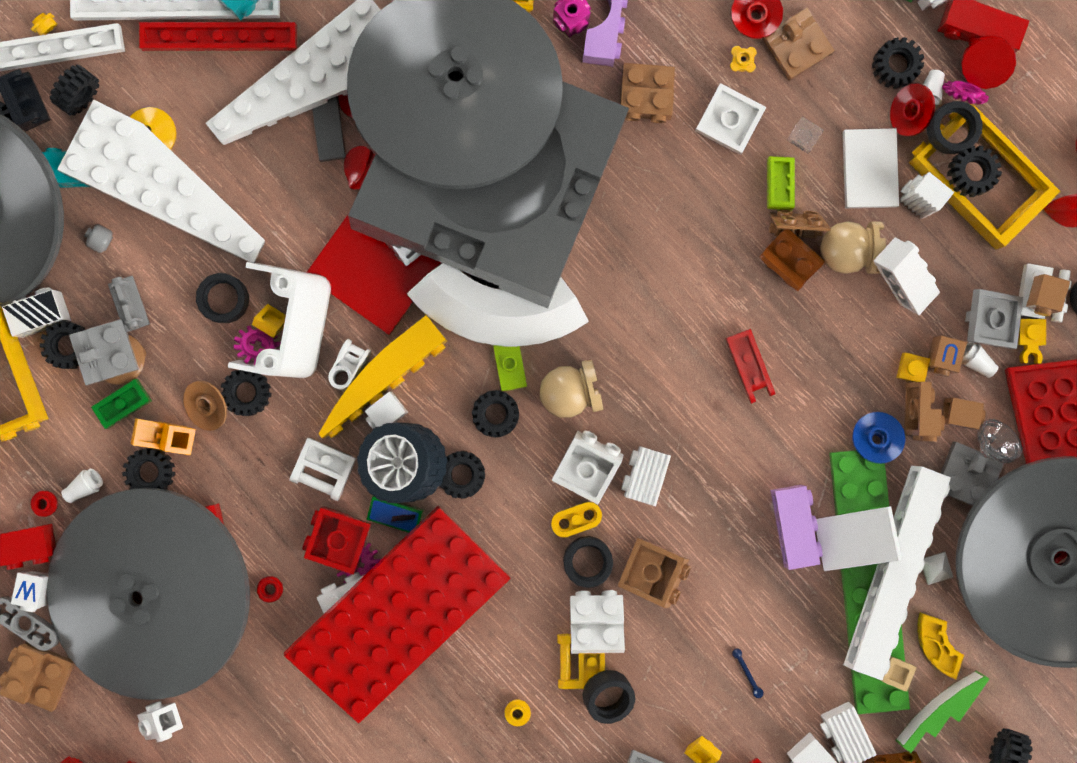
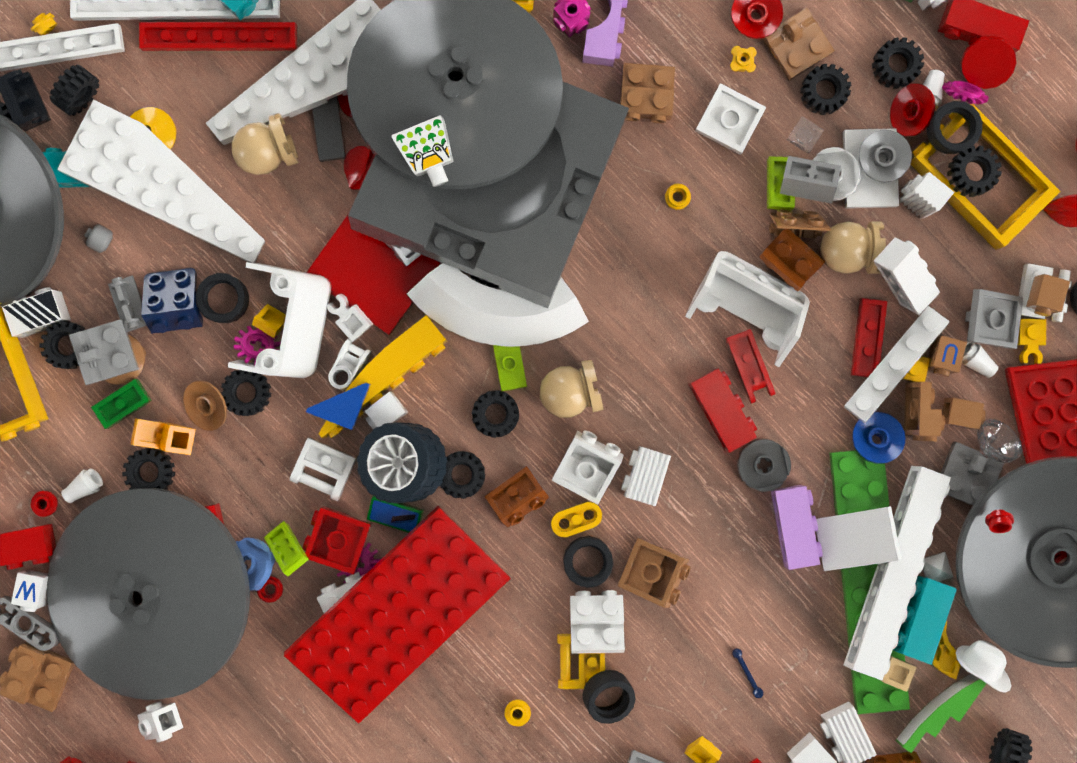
(170, 301): none -> dark blue bracket
(261, 561): none -> medium blue plate
(262, 147): none -> tan tile
(286, 548): none -> lime plate
(342, 408): none -> blue tile
(352, 320): none -> white plate
(426, 149): none -> white torso
(517, 497): none -> dark orange bracket
(681, 189): none -> yellow plate
(723, 410): none -> red brick
(755, 298): none -> white windscreen
(775, 474): none -> dark grey plate
(810, 179): none -> light grey hinge
(836, 78): none -> black tyre
(849, 170): none -> white plate
(868, 336): none -> red tile
(895, 149): none -> light grey dish
(896, 364): none -> white plate
(925, 619): none -> teal brick
(986, 663): none -> white piece
(999, 521): none -> red plate

